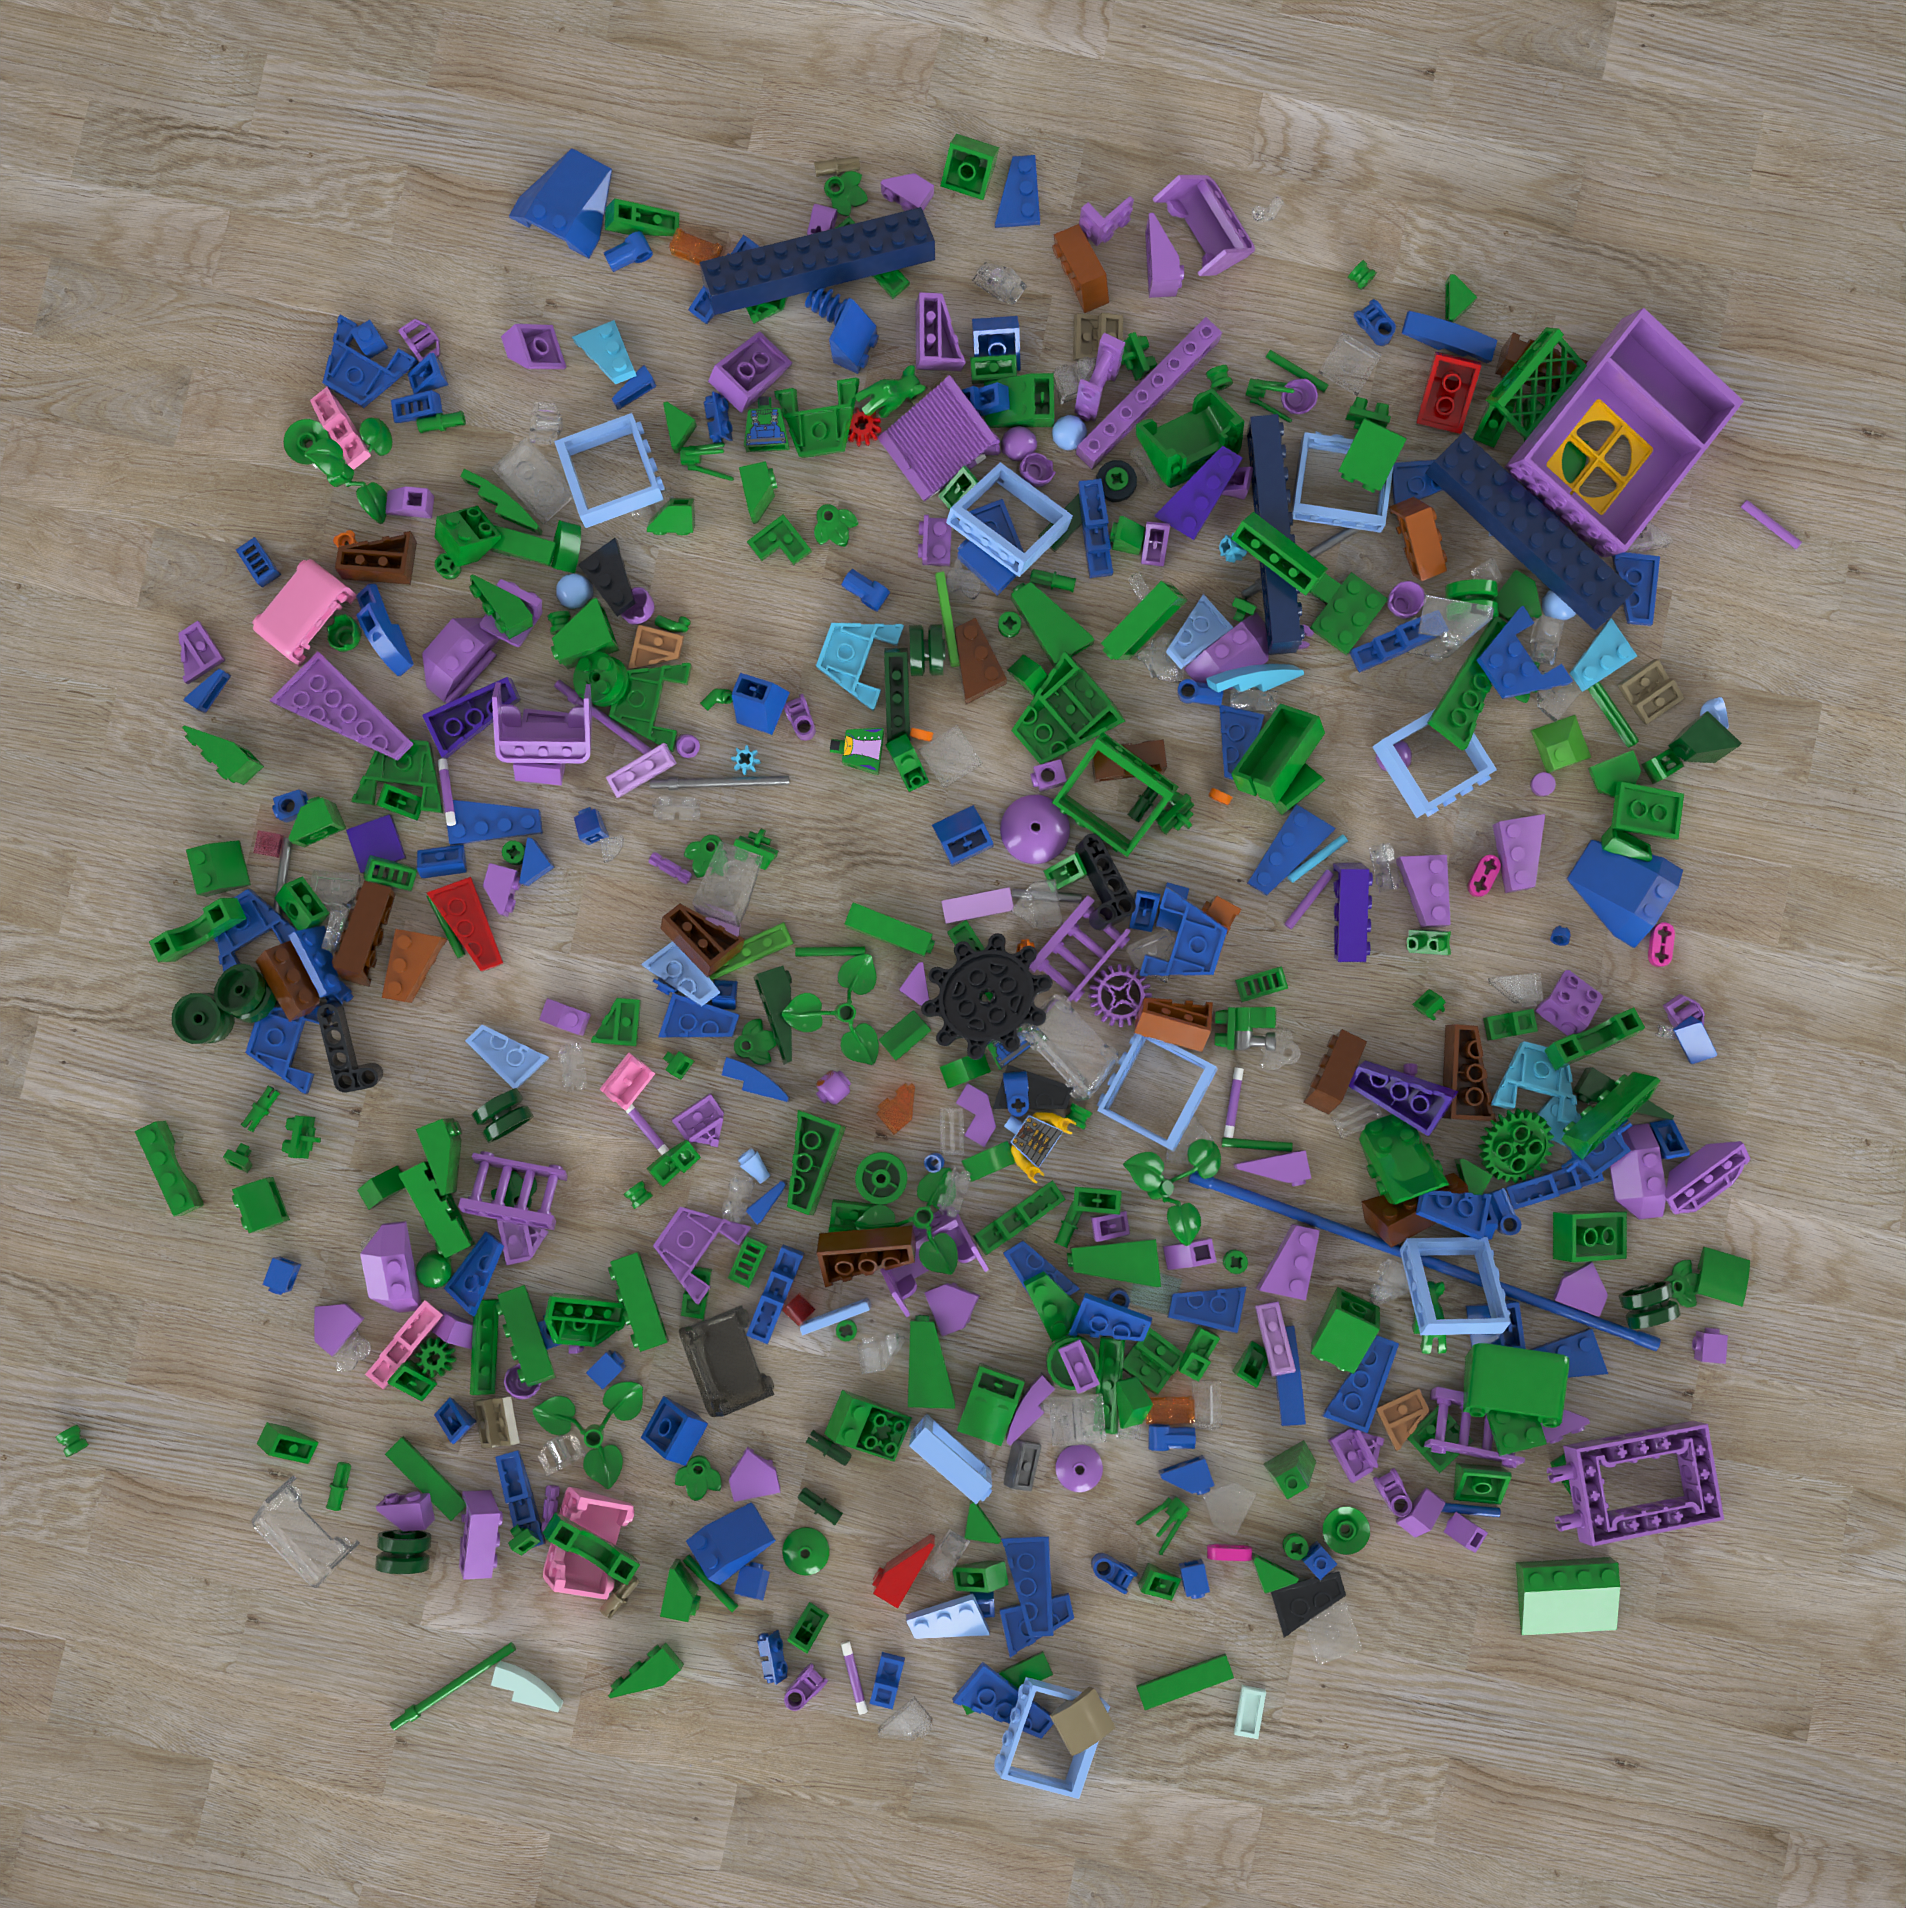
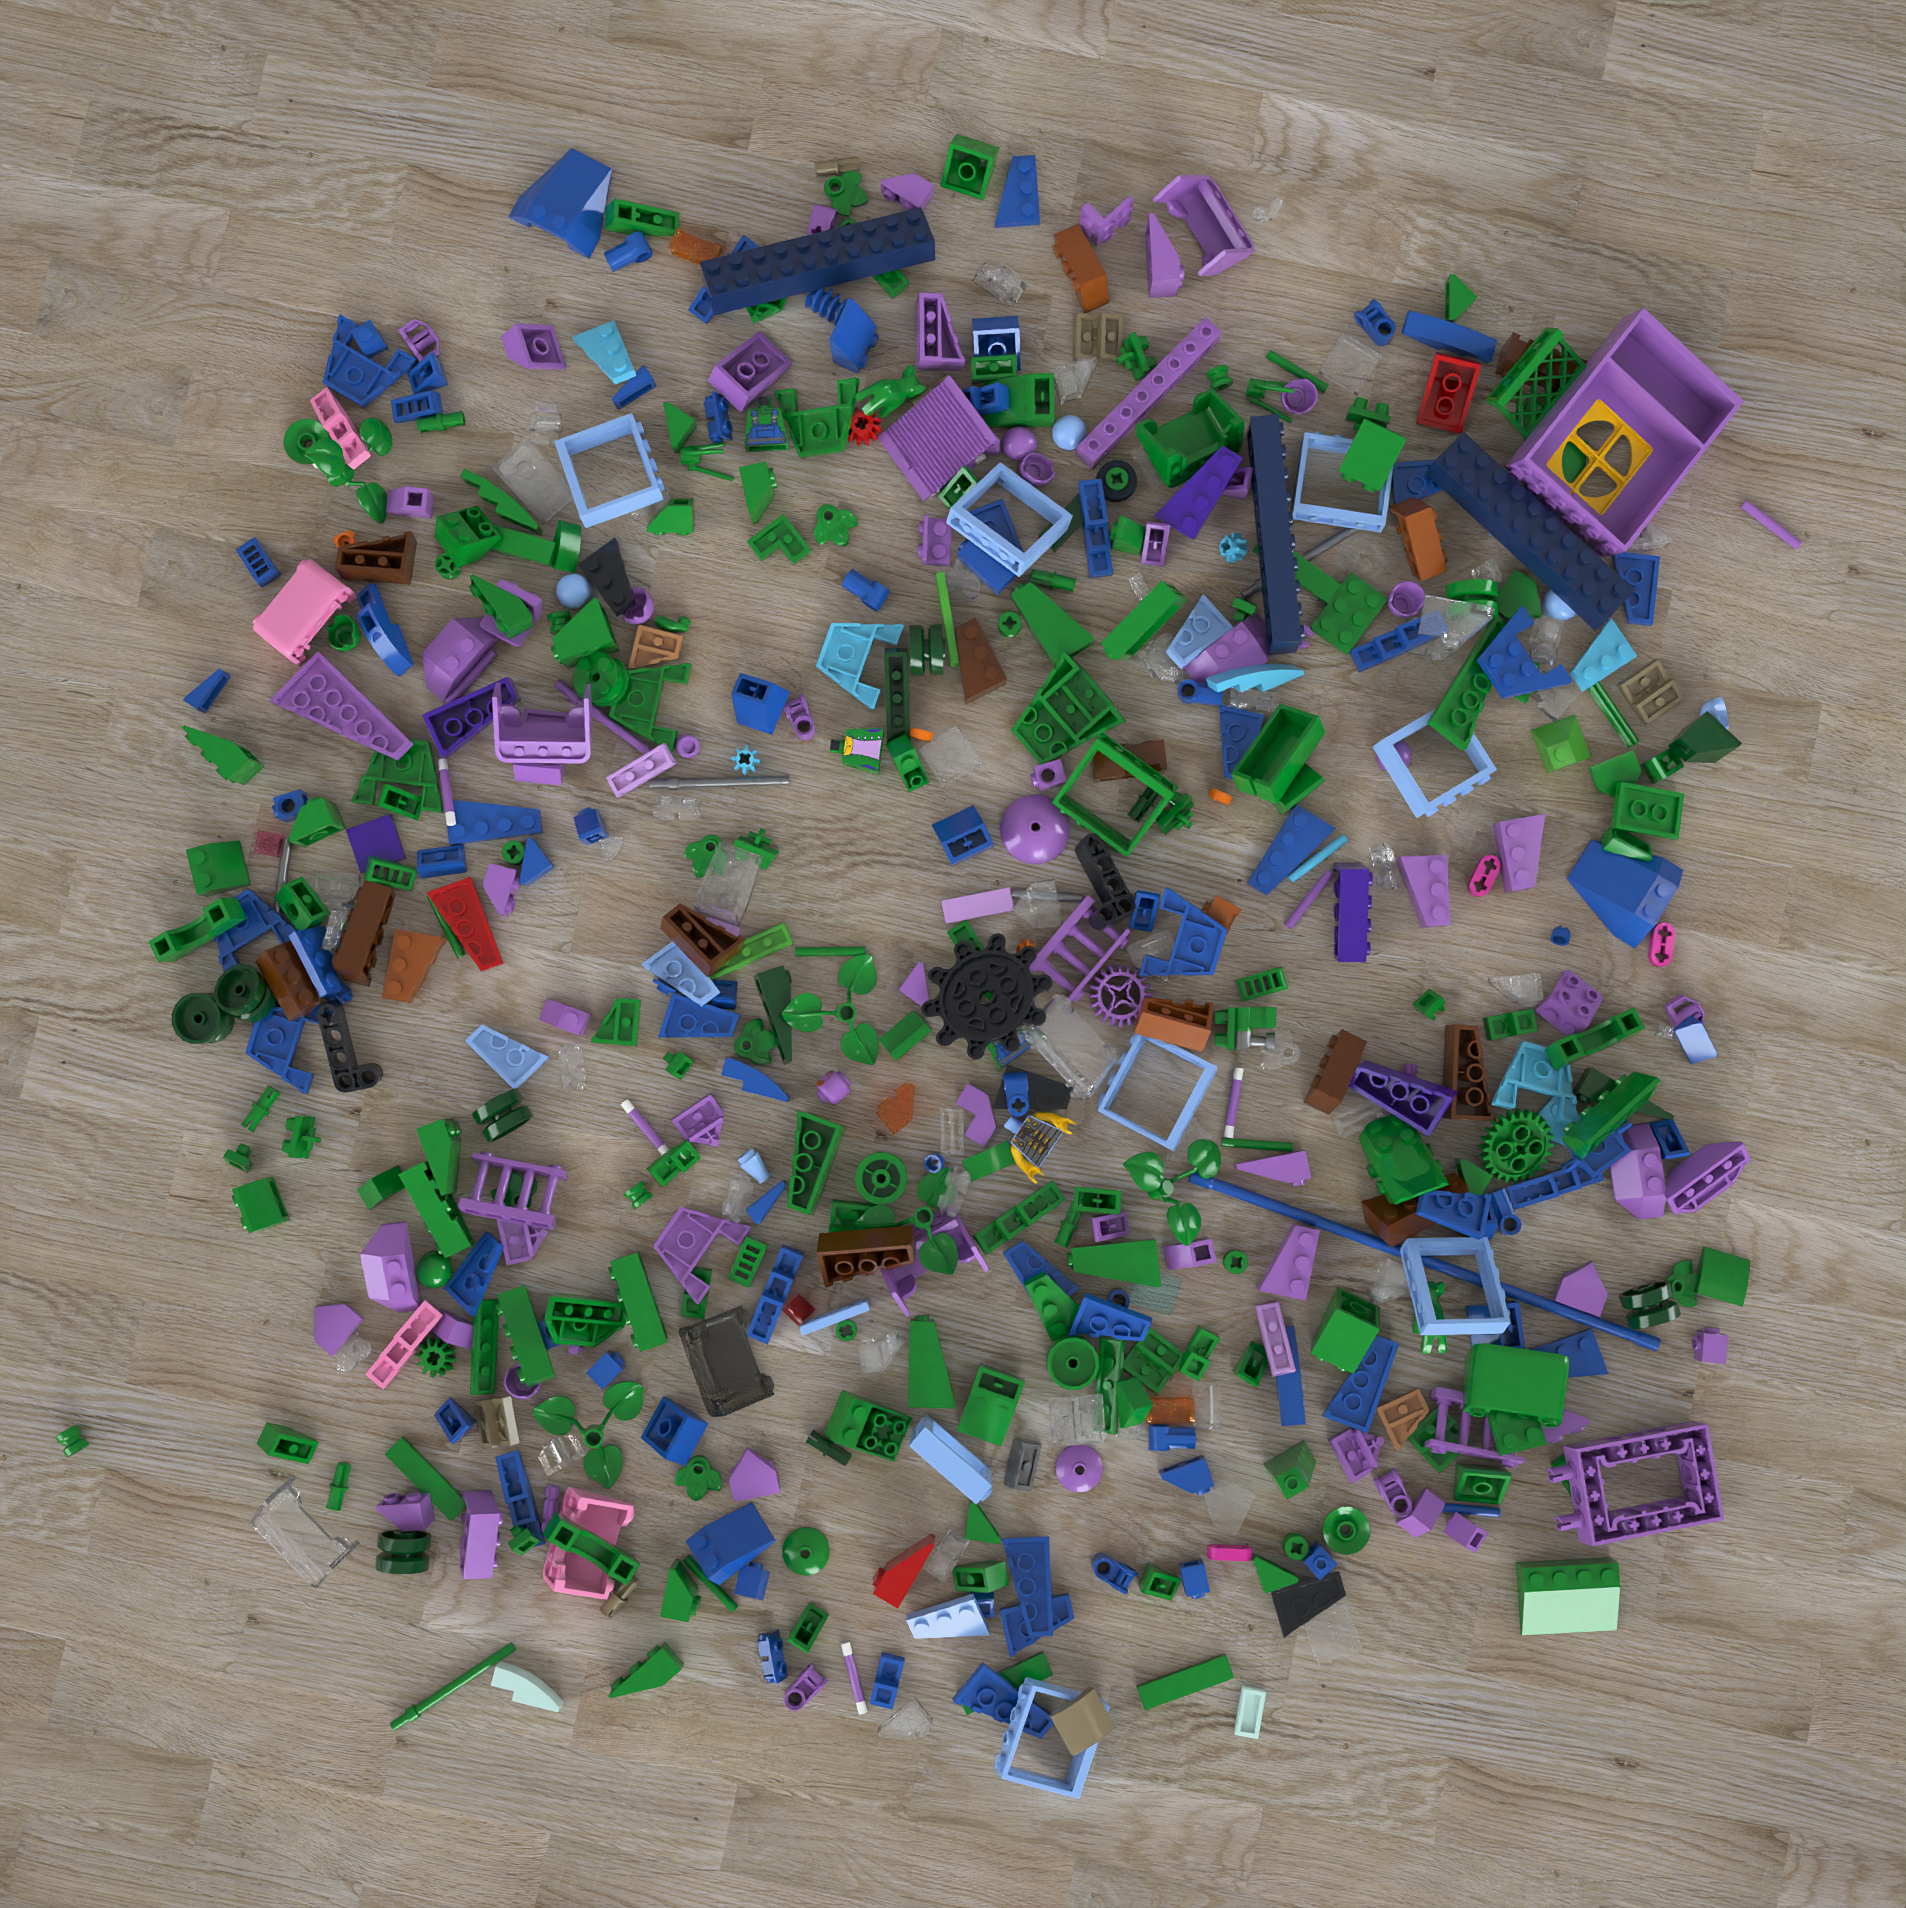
(159, 1150): green arch -> none
(198, 652): medium lavender wing -> none
(281, 1275): blue brick -> none
(412, 1380): green slope -> none
(627, 1081): bright pink hinge -> none
(670, 868): medium lavender axle -> none
(717, 695): green arm -> none
(820, 1506): dark green axle -> none
(889, 930): green slope -> none
(951, 1306): medium lavender slope -> none
(964, 1070): green slope -> none
(1028, 674): green slope -> none
(1028, 1408): medium lavender slope -> none
(1066, 871): green slope -> none
(1078, 1366): medium lavender plate -> none
(1079, 1115): green wheel -> none
(1106, 369): medium lavender fence -> none
(1170, 920): blue slope -> none
(1177, 1512): green plant -> none
(1212, 1308): blue wing -> none
(1279, 553): green brick -> none
(1362, 275): green wheel -> none
(1429, 942): green hips -> none
(1492, 424): green slope -> none
(1542, 784): medium lavender tile -> none
(1589, 1235): green slope -> none

